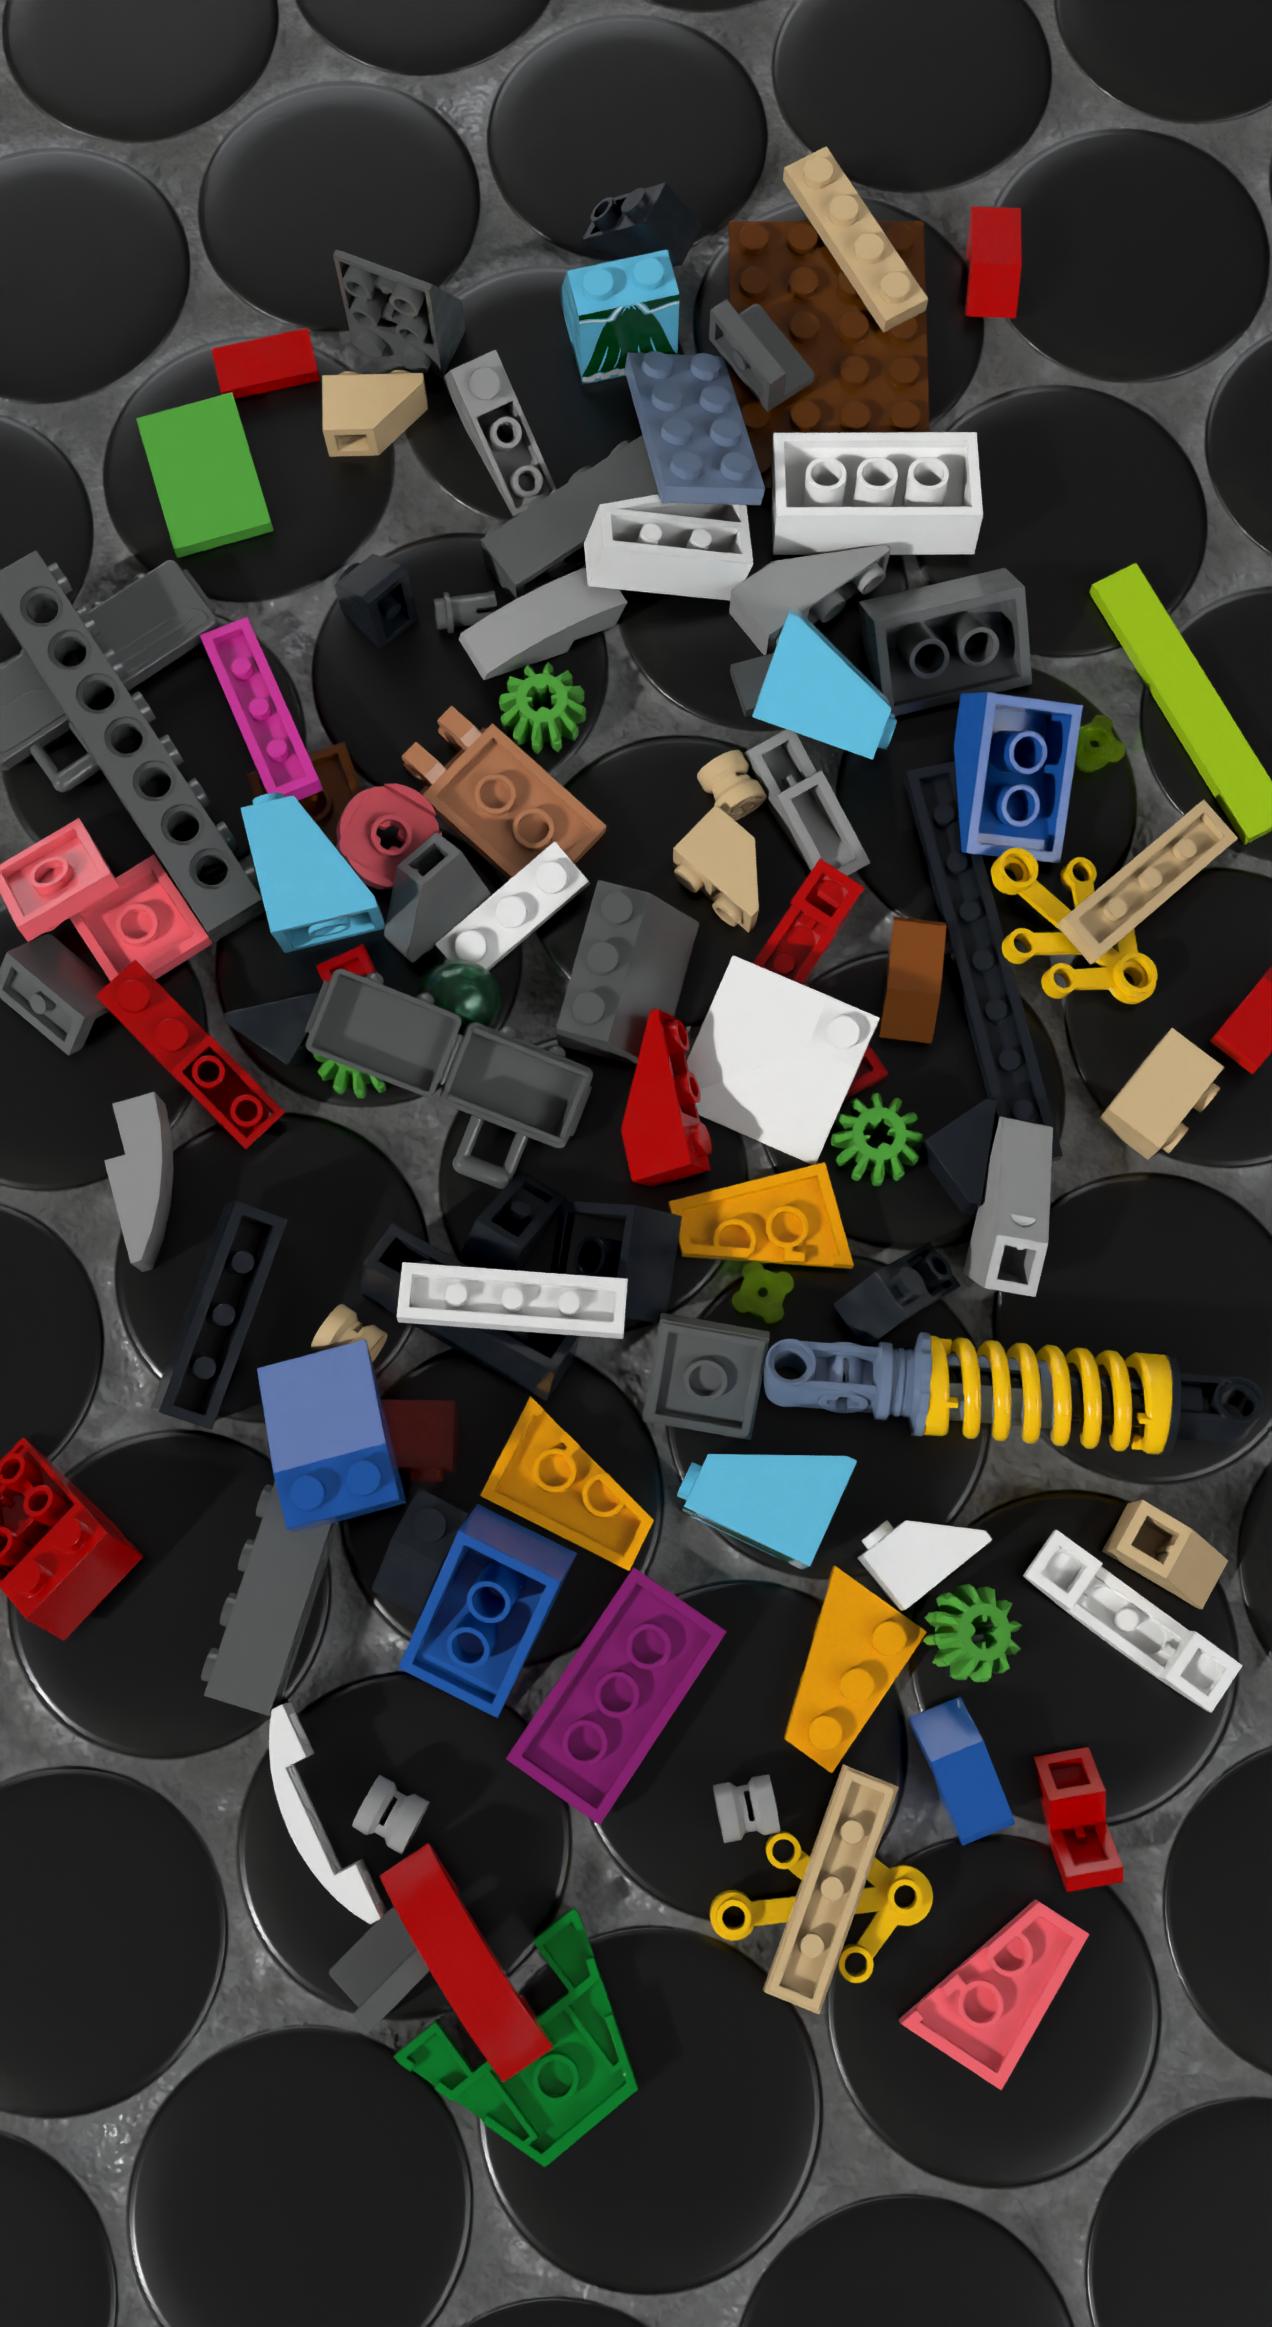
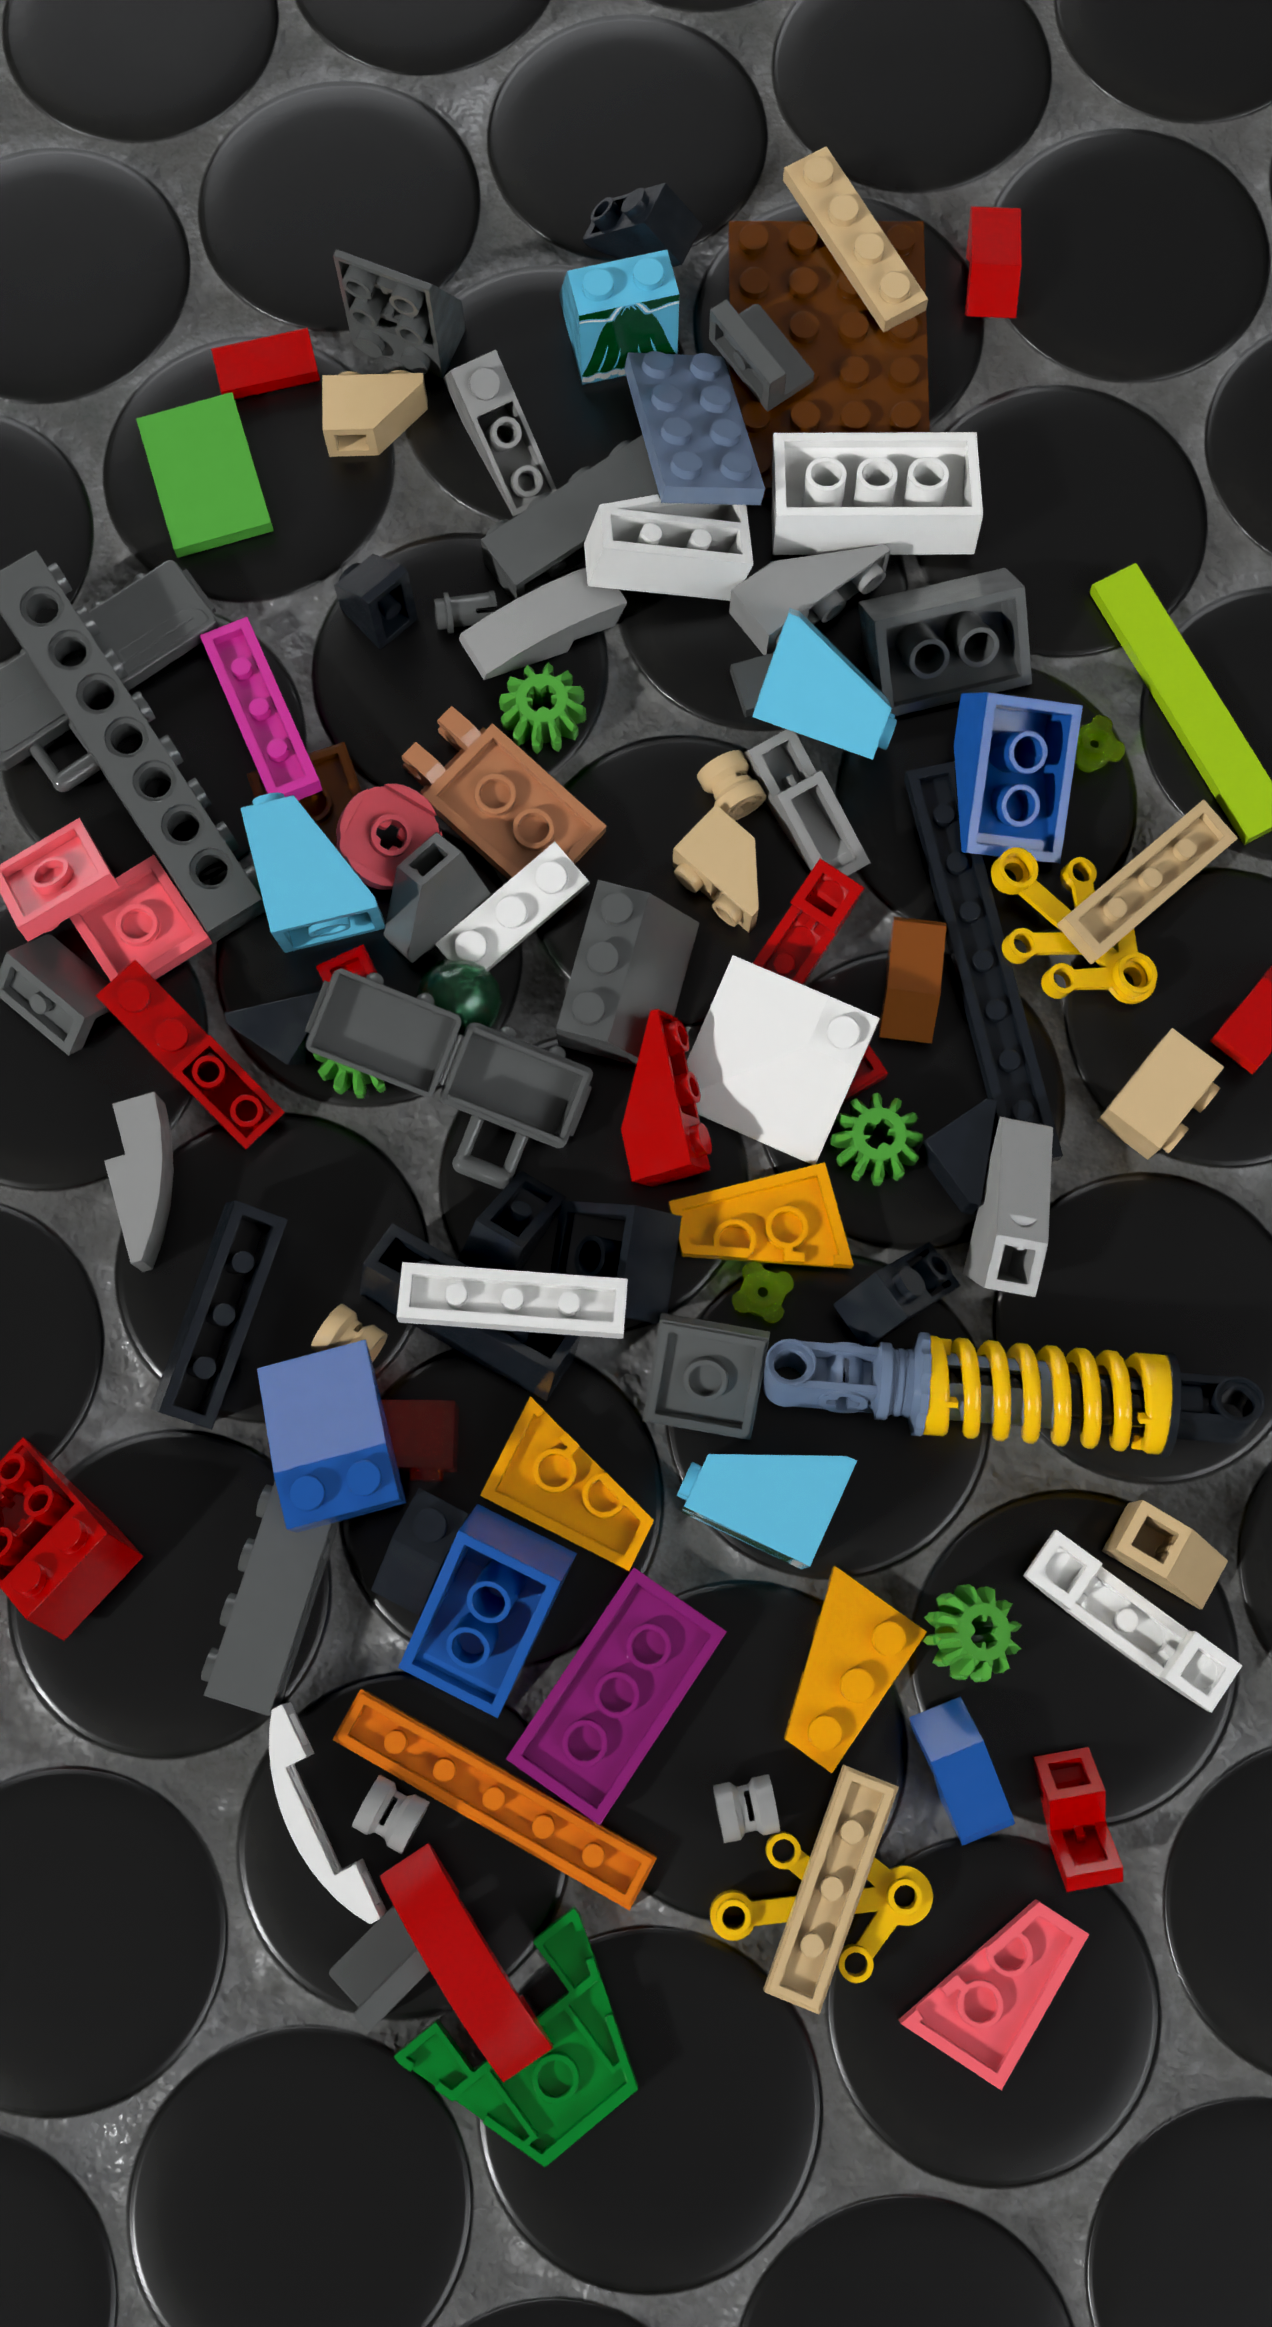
(495, 1798): none -> orange tile
(917, 1557): white slope -> none

